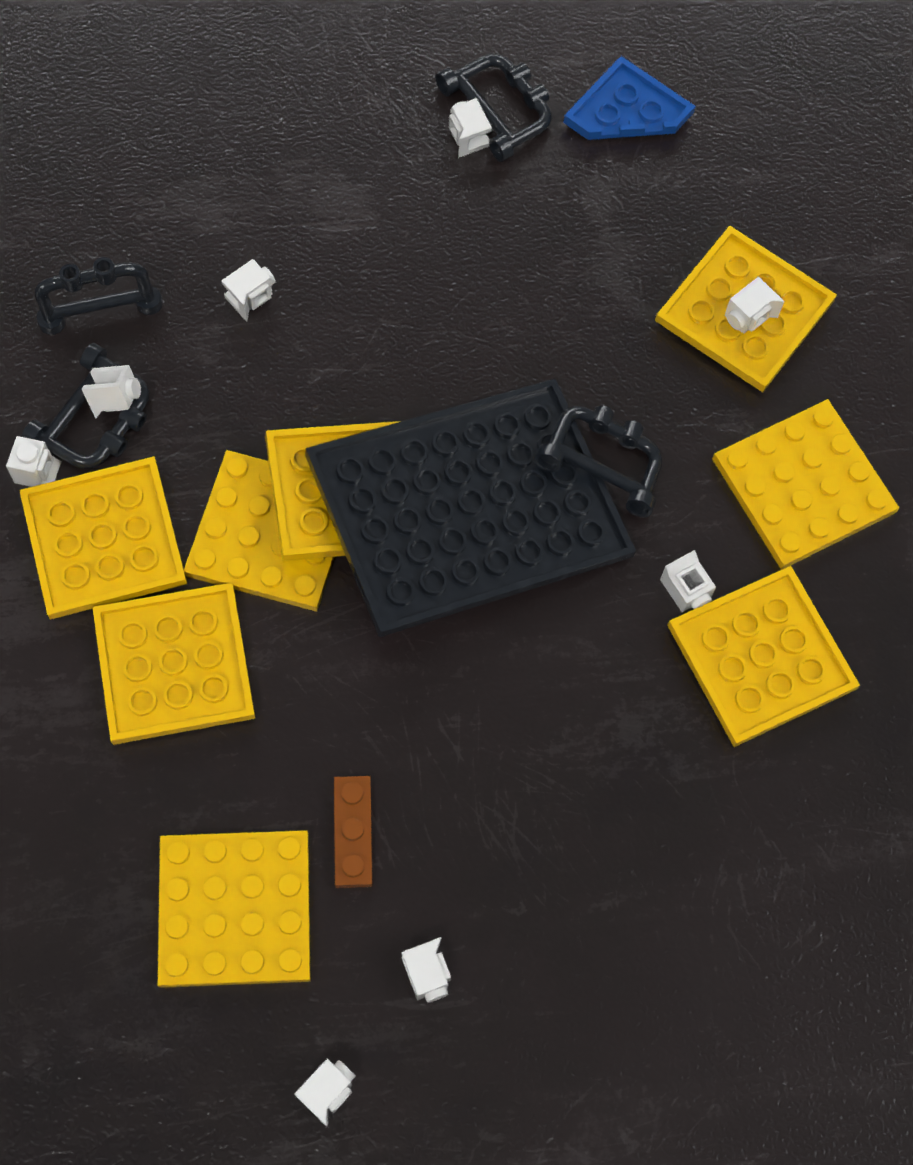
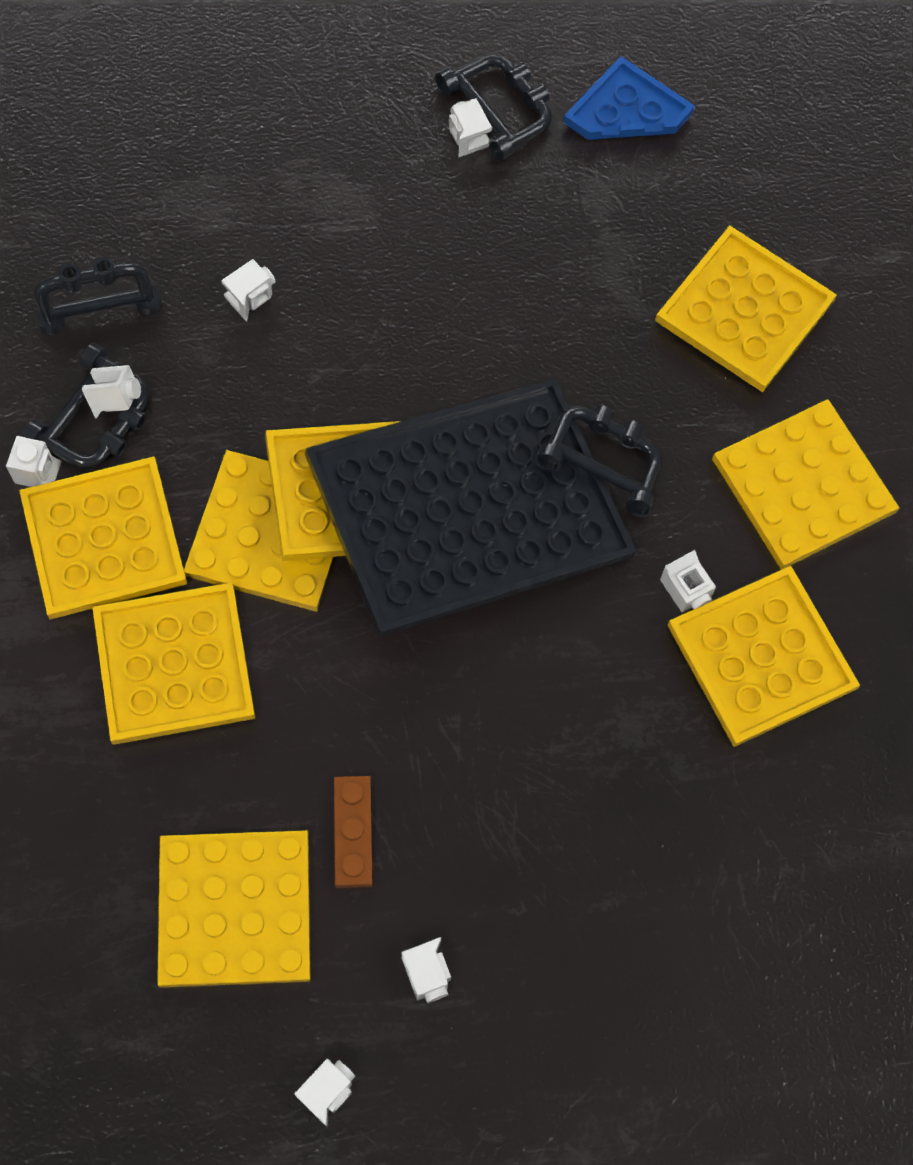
(753, 306): white window -> none

